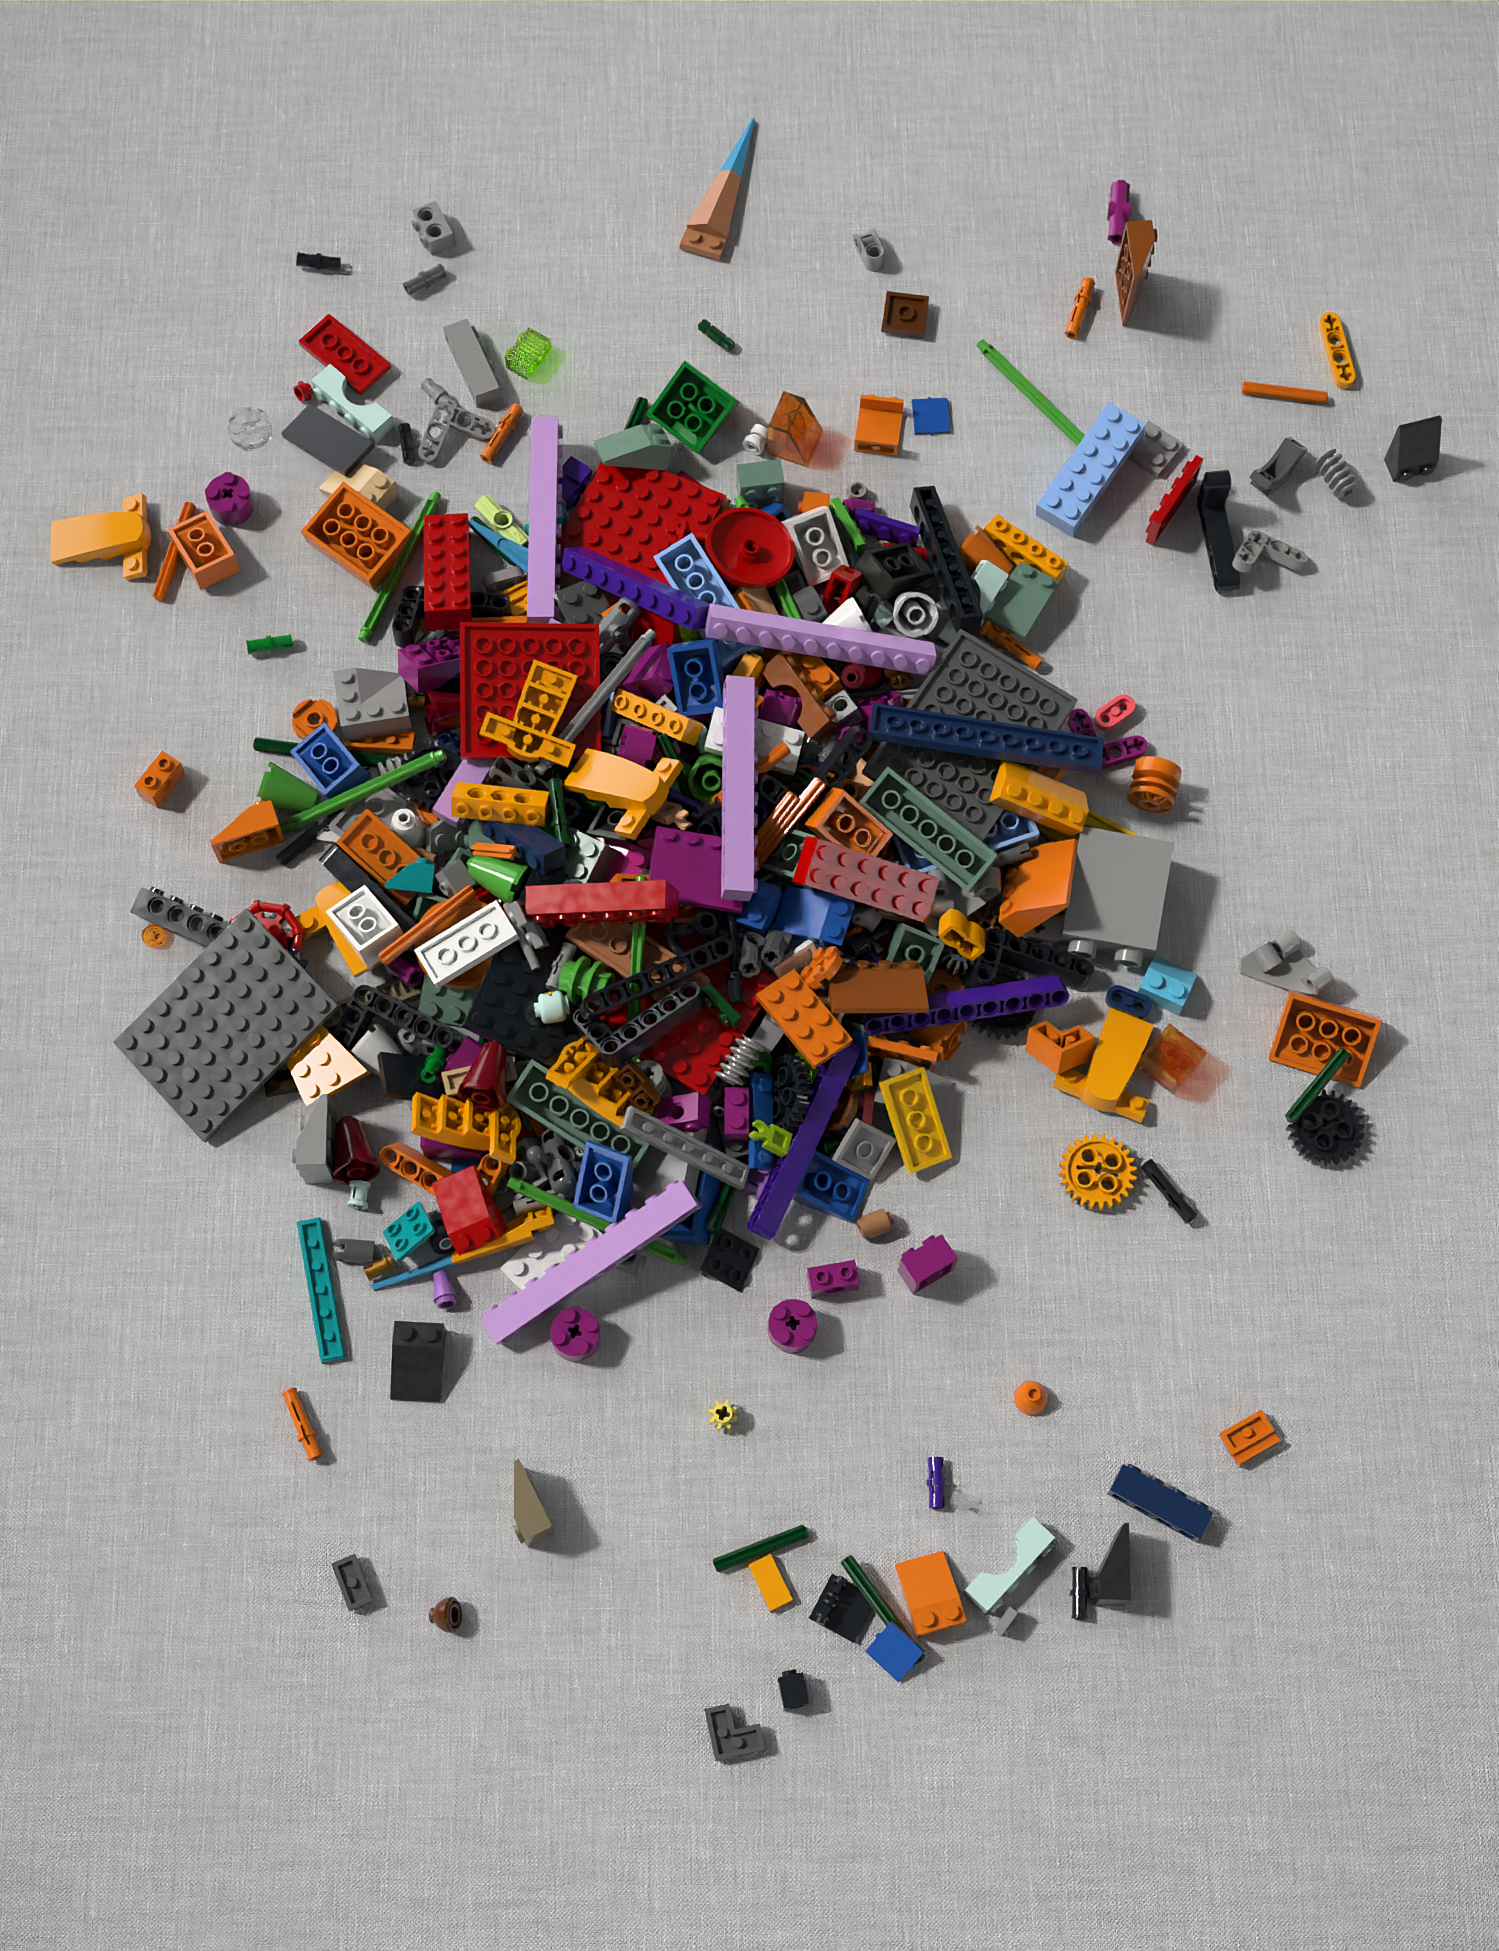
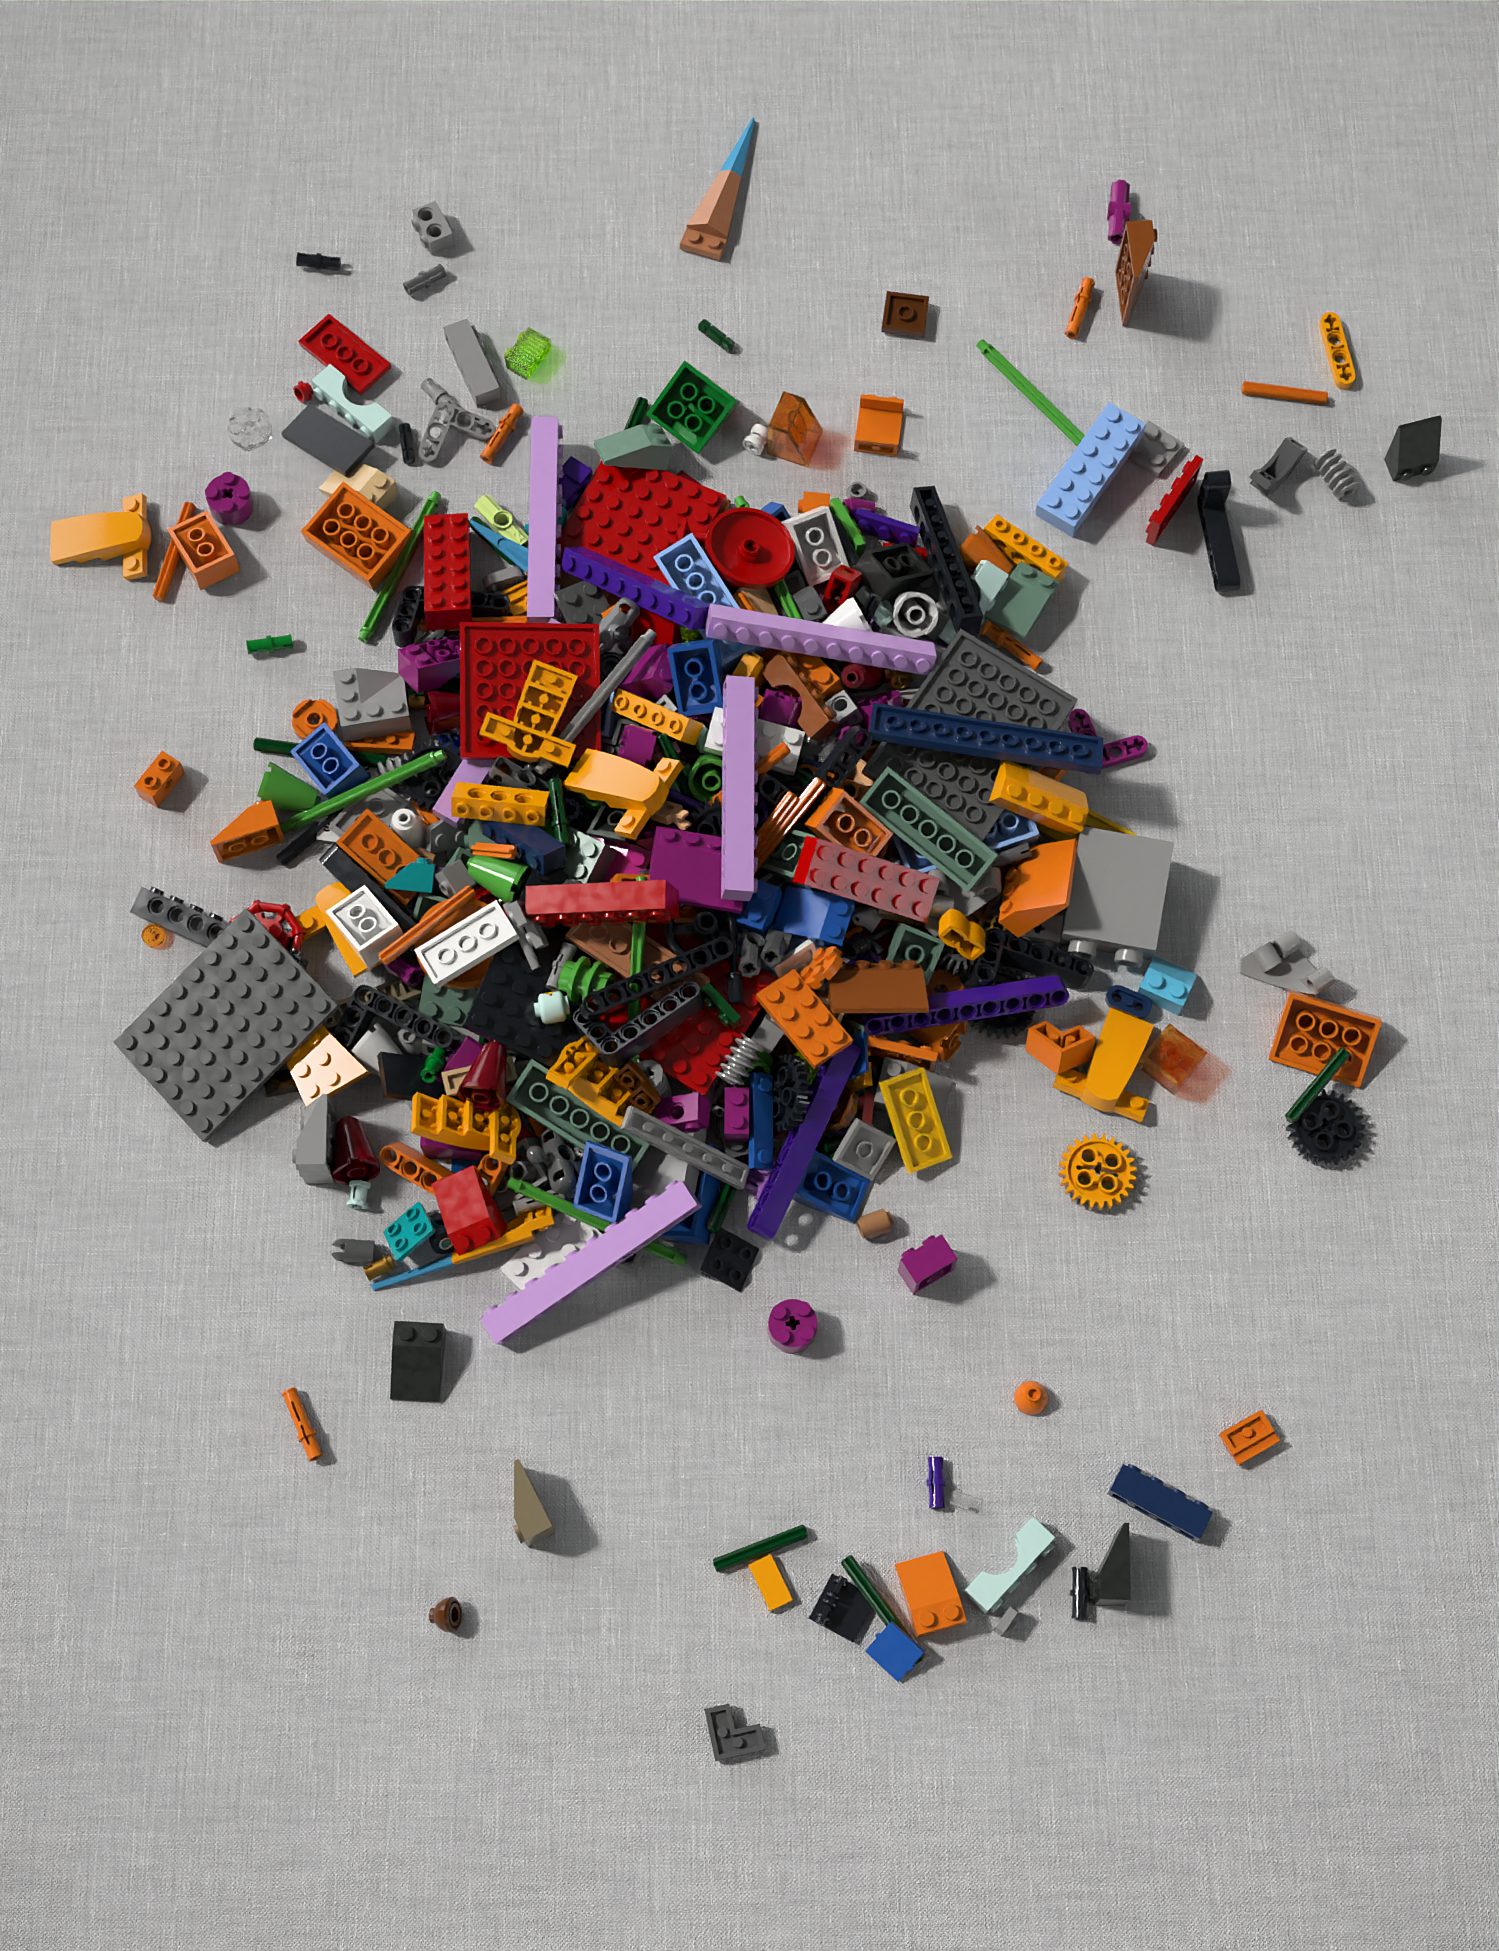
(321, 1290): teal tile -> none
(352, 1582): dark grey plate -> none
(444, 1293): medium lavender cone -> none
(581, 1346): magenta brick -> none
(718, 1410): light yellow gear -> none
(761, 482): sand green brick -> none
(773, 1137): lime plate -> none
(792, 1690): black brick -> none
(832, 1278): magenta brick -> none
(870, 249): light grey piece -> none
(930, 416): blue piece -> none
(1113, 713): coral plate -> none
(1154, 784): orange wheel -> none
(1175, 1199): black pin -> none
(1267, 547): light grey beam -> none

